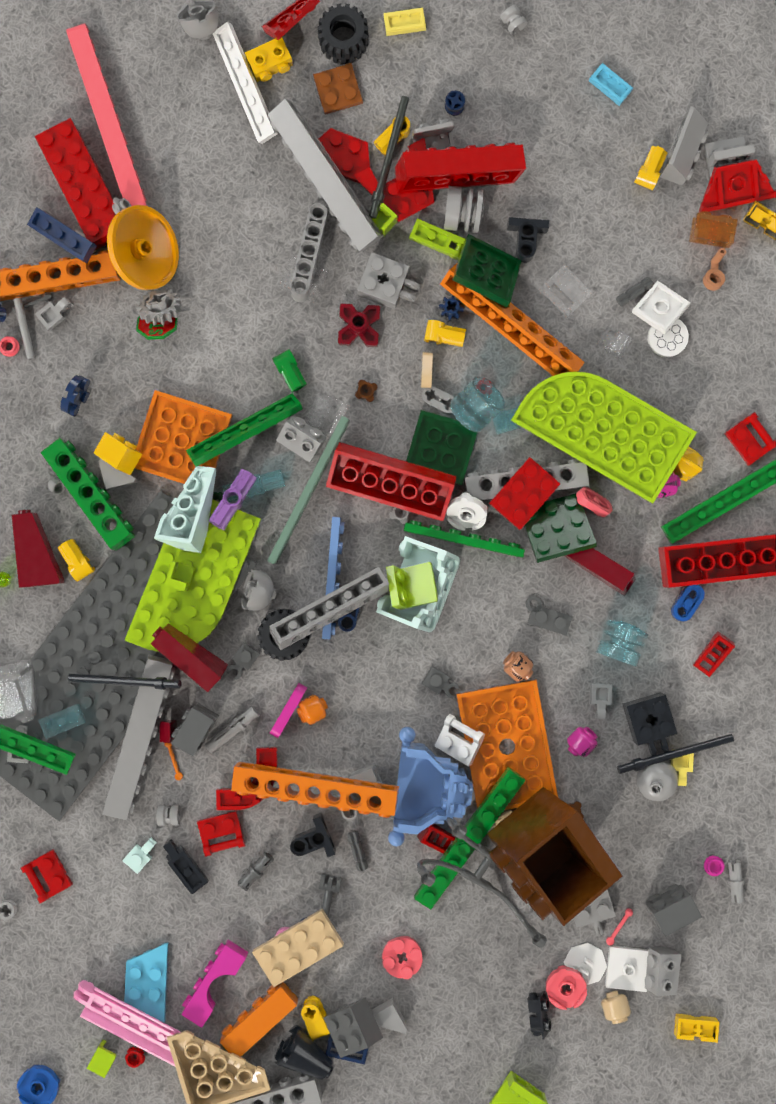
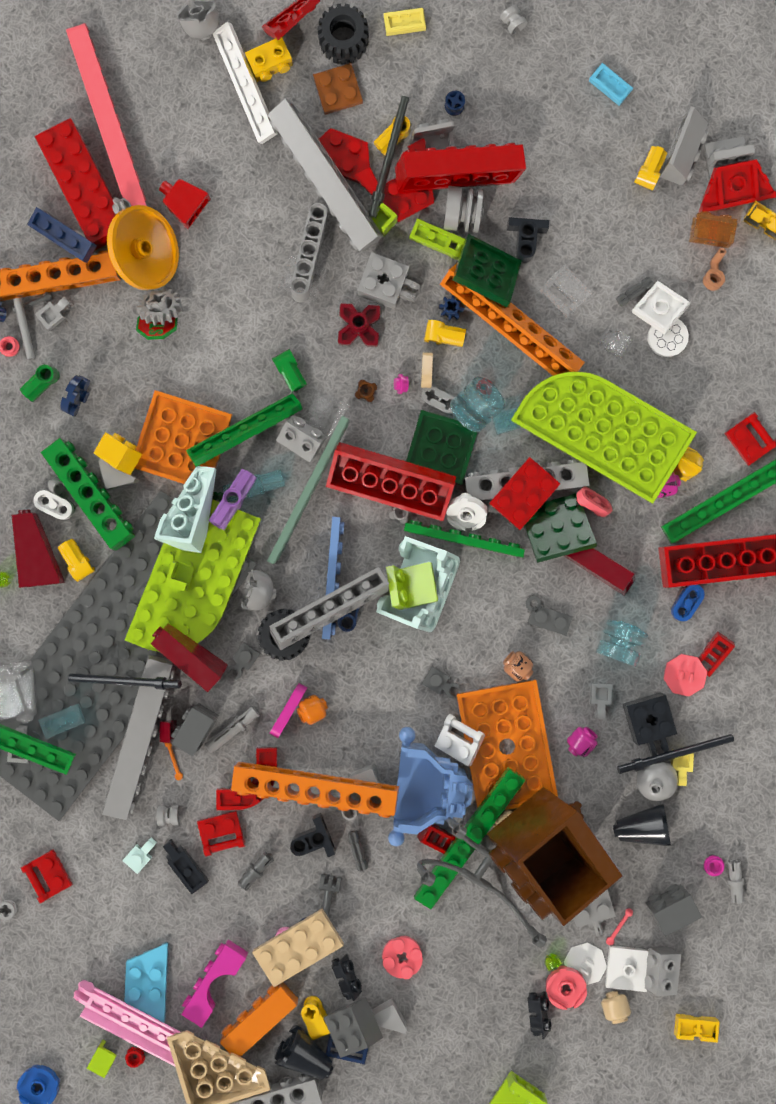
(38, 384): none -> green piece
(54, 505): none -> white plate
(184, 200): none -> red torso
(344, 969): none -> black hinge
(401, 383): none -> dark pink plate
(552, 961): none -> clear neon green hinge
(644, 827): none -> black cone
(685, 675): none -> coral piece

